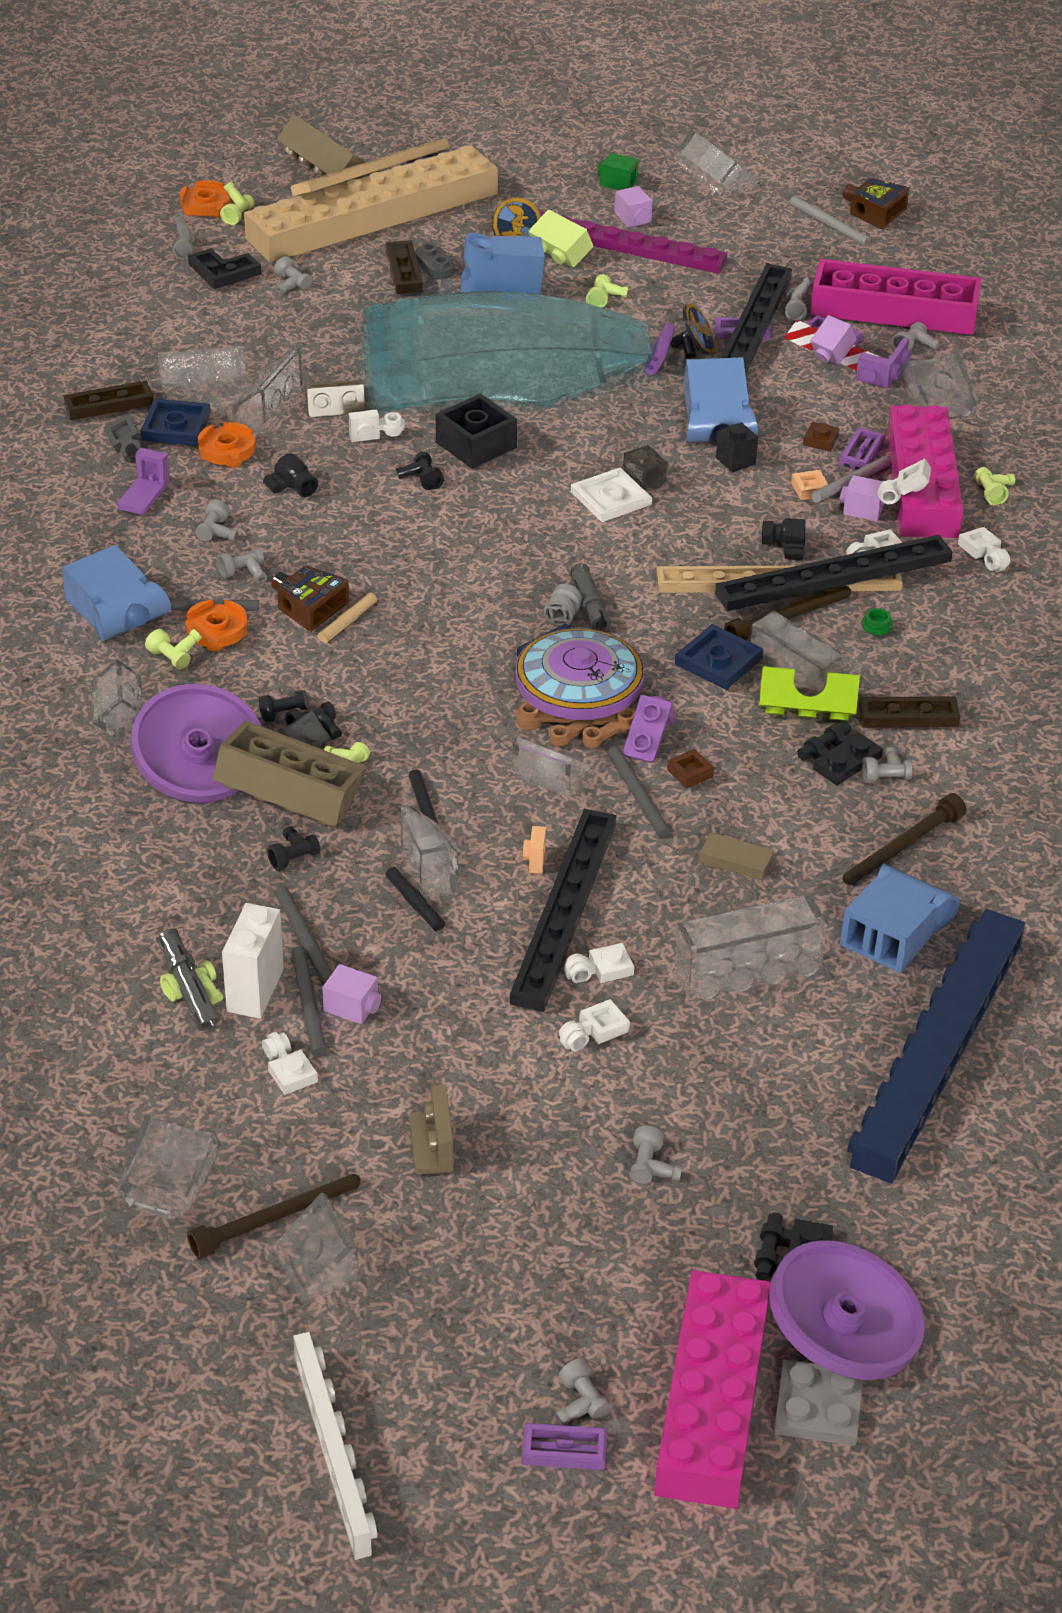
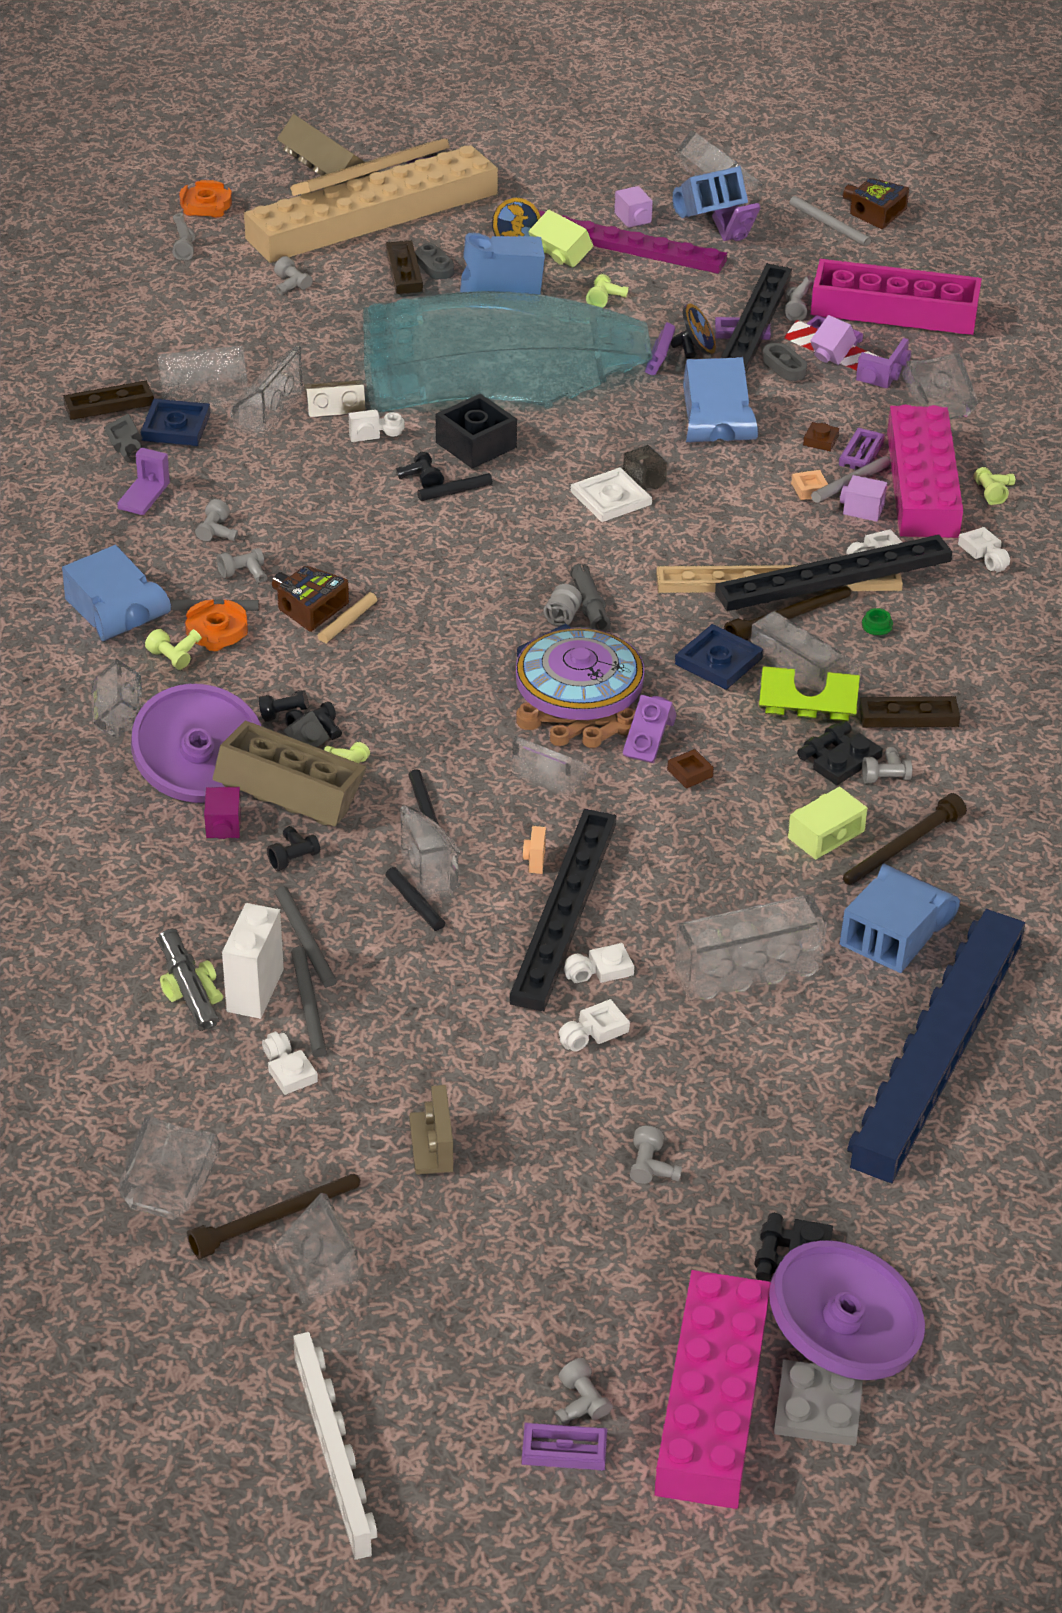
(222, 812): none -> magenta brick
(223, 272): black plate -> none
(227, 444): orange plate -> none
(232, 213): yellowish green piece -> none
(292, 473): black piece -> none
(351, 994): lavender brick -> none
(455, 487): none -> black piece
(618, 171): green brick -> none
(639, 792): dark grey bar -> none
(710, 192): none -> medium blue piece
(735, 221): none -> medium lavender bracket
(736, 856): dark tan tile -> none
(737, 447): black brick -> none
(784, 361): none -> dark grey plate
(790, 535): black piece -> none
(827, 822): none -> yellowish green brick
(909, 479): white plate -> none
(917, 332): light grey piece -> none

